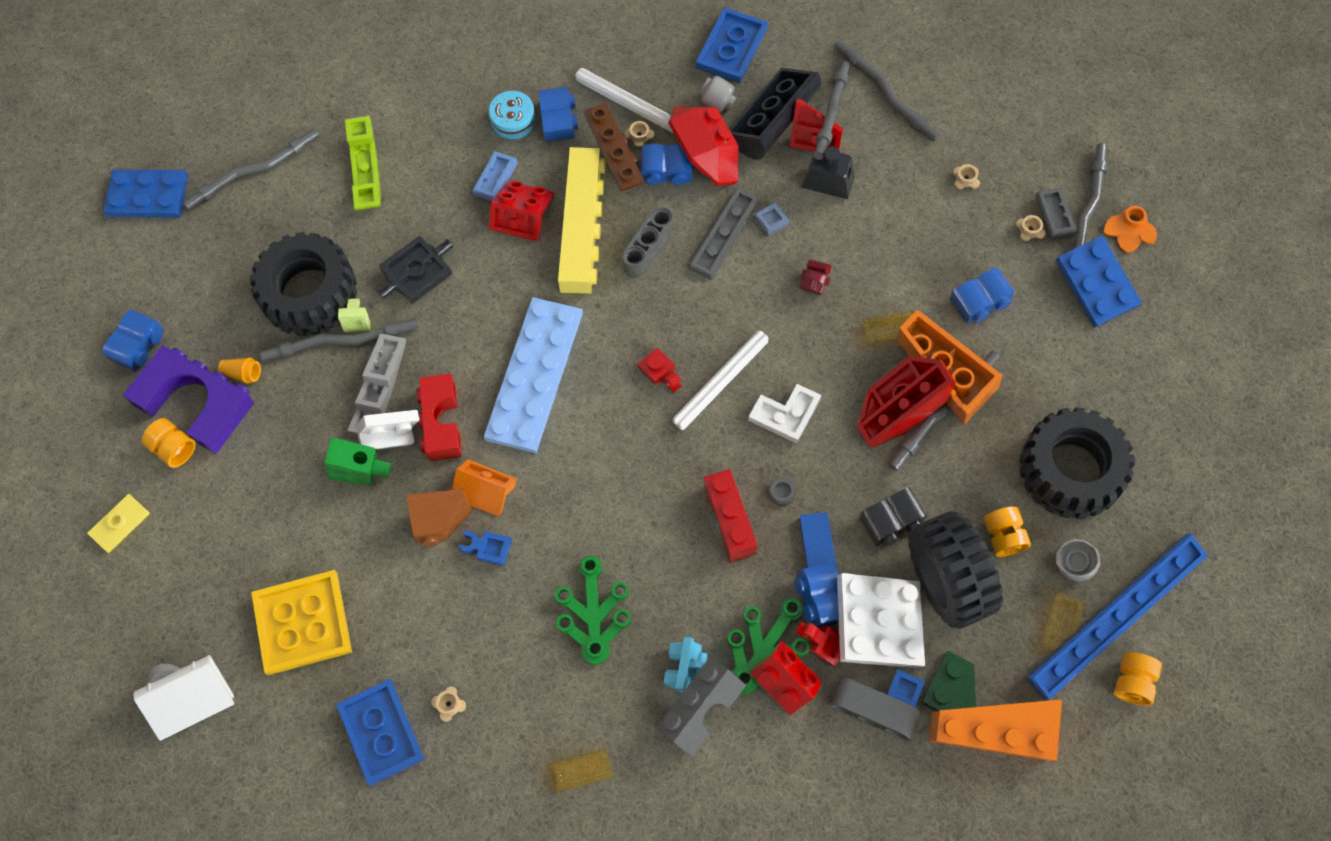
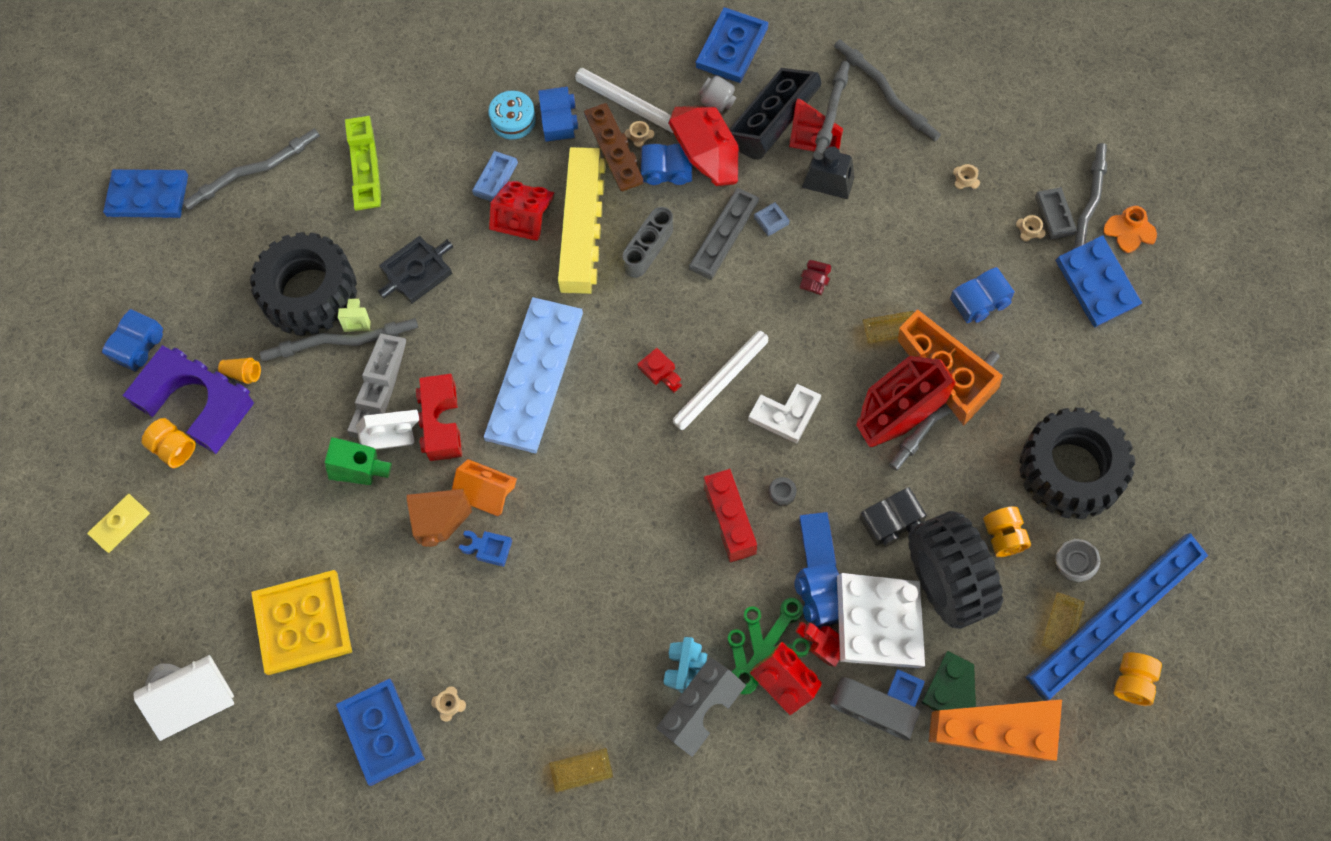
(593, 614): green plant -> none

